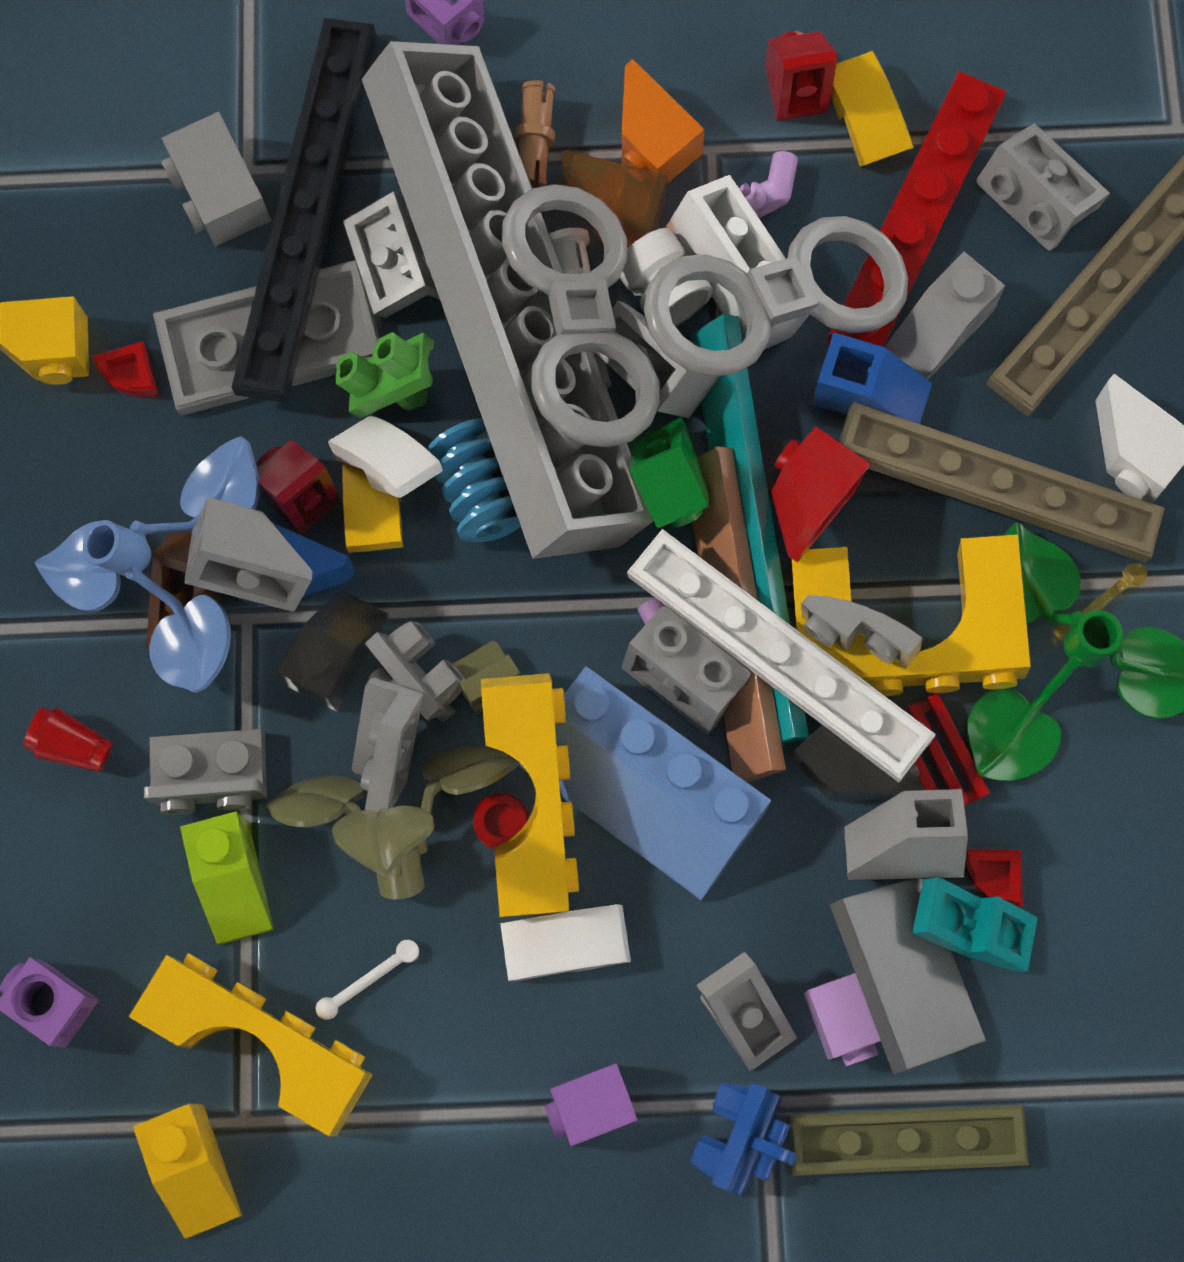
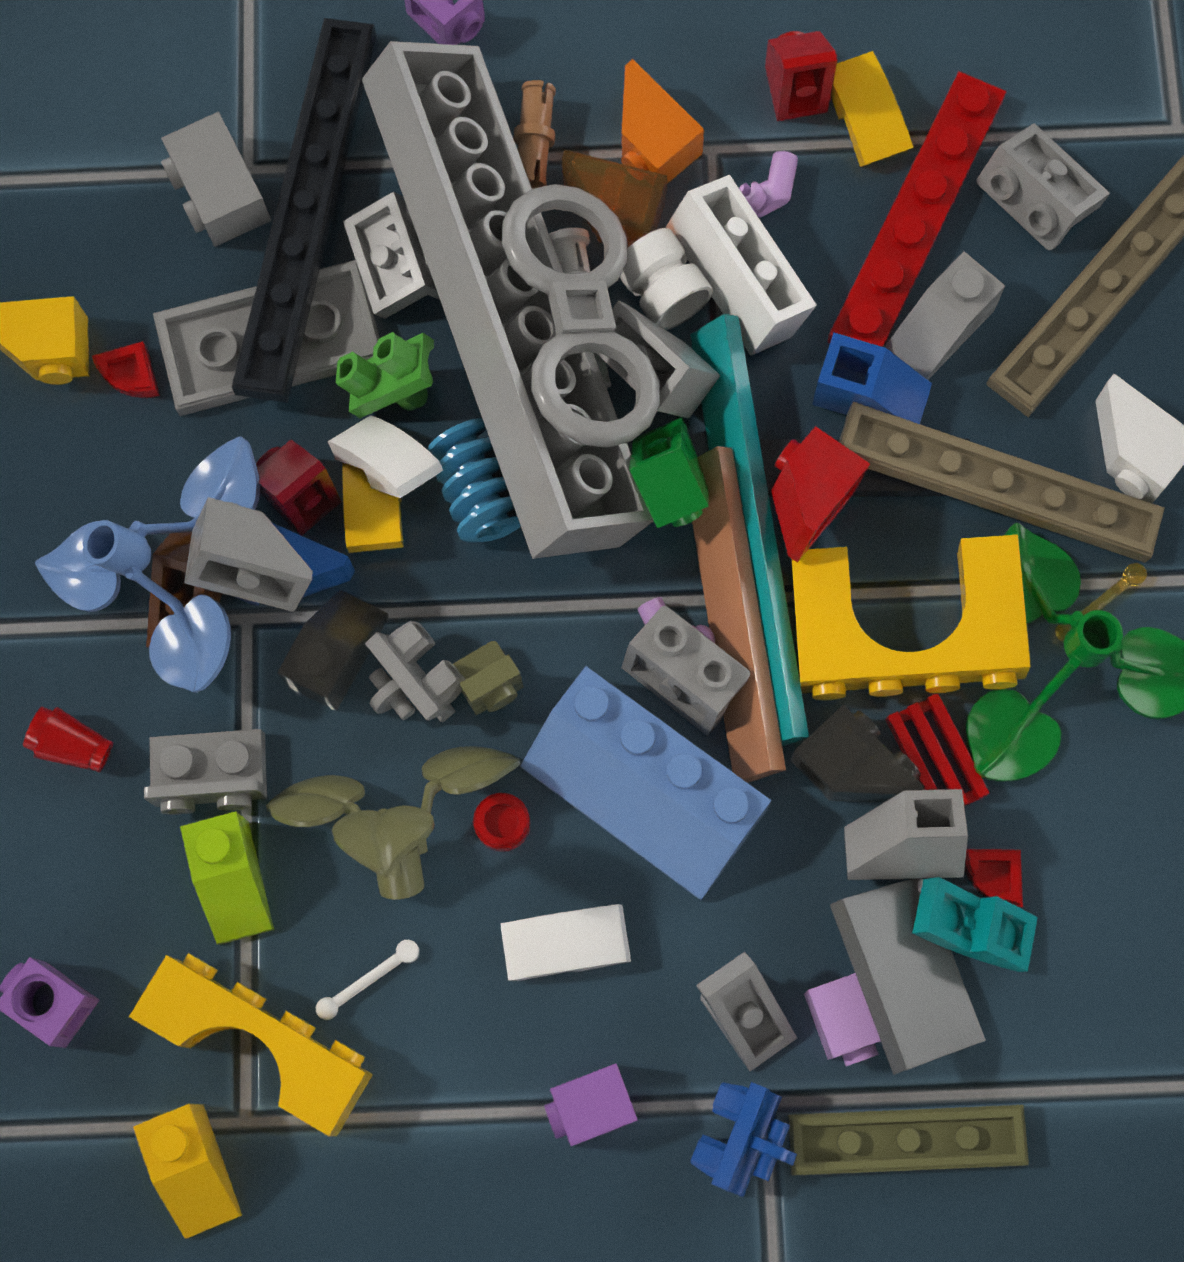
(385, 741): light grey bracket -> none
(532, 863): yellow arch -> none
(775, 295): light grey bar -> none
(781, 655): white tile -> none
(843, 621): light grey slope -> none

